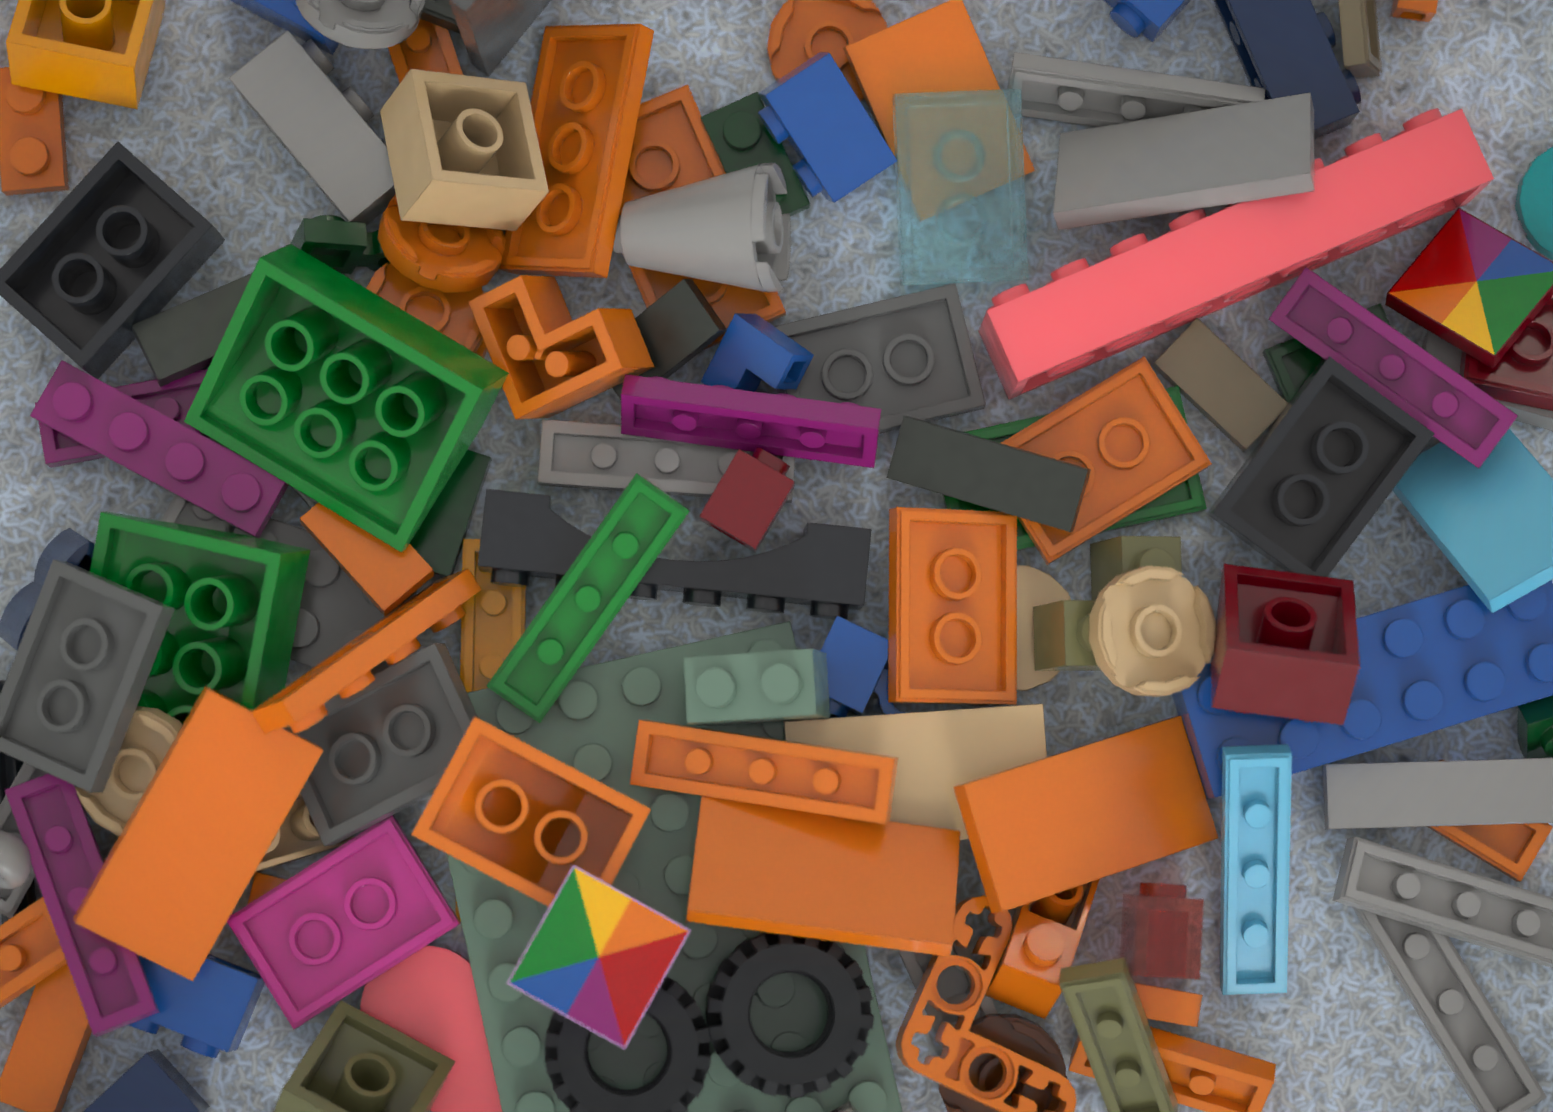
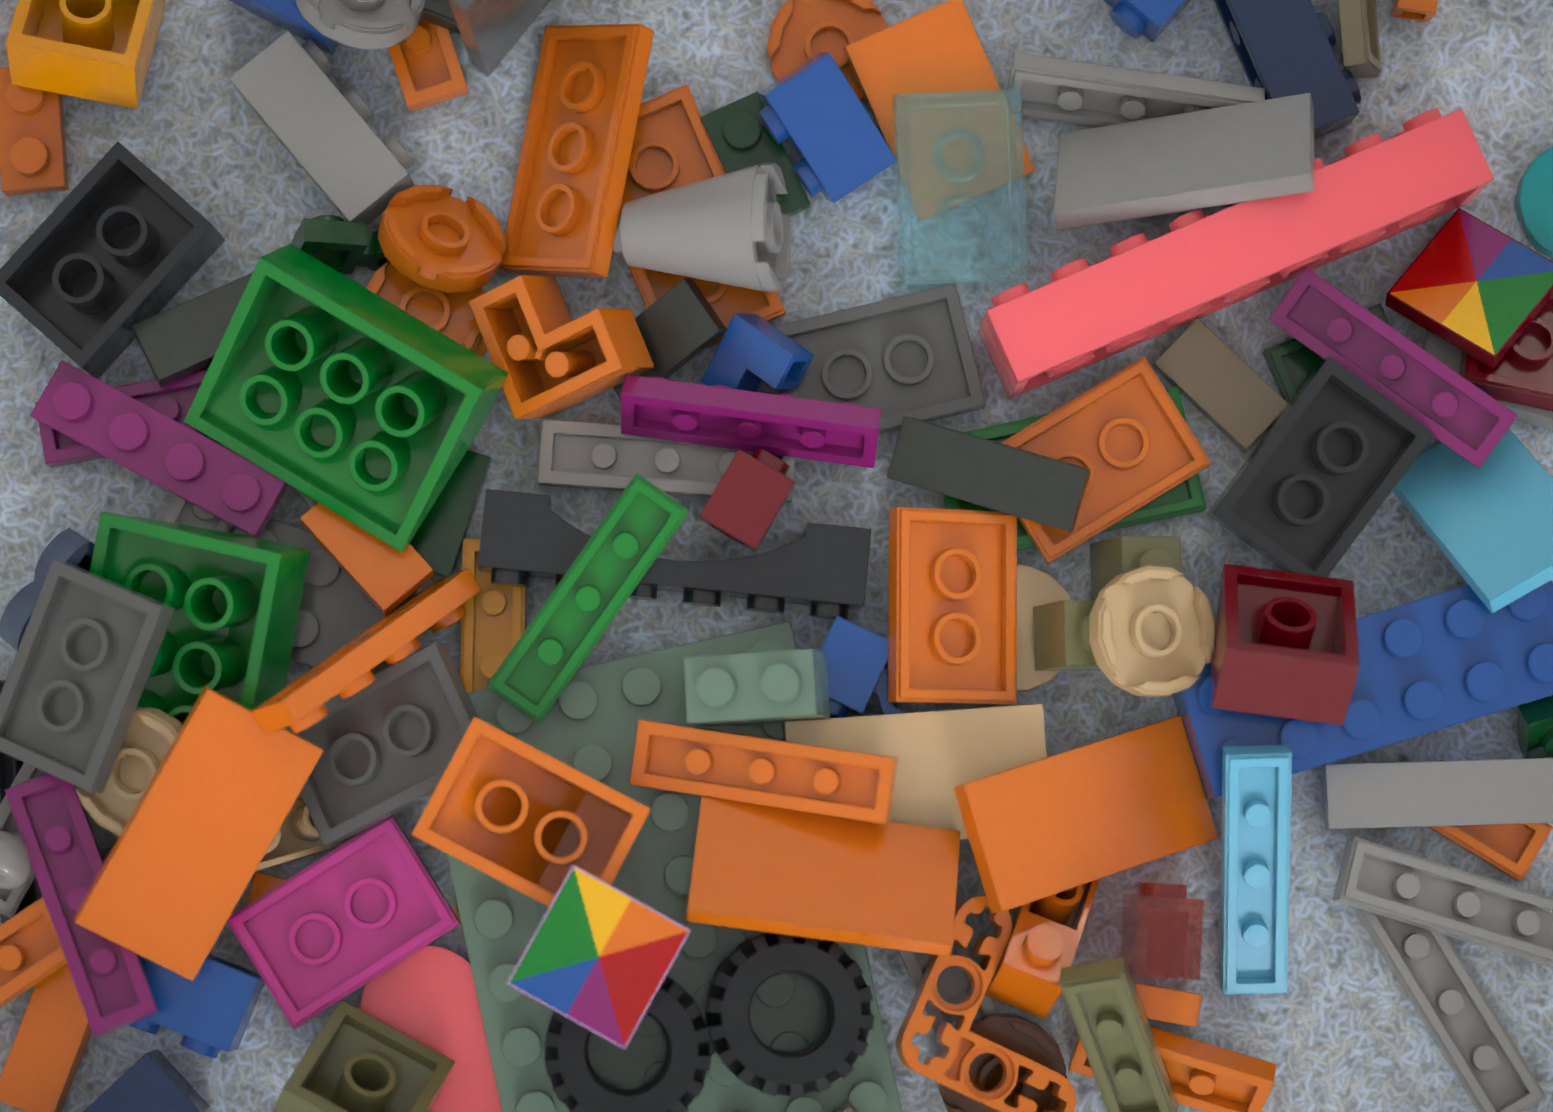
(463, 150): tan brick -> none

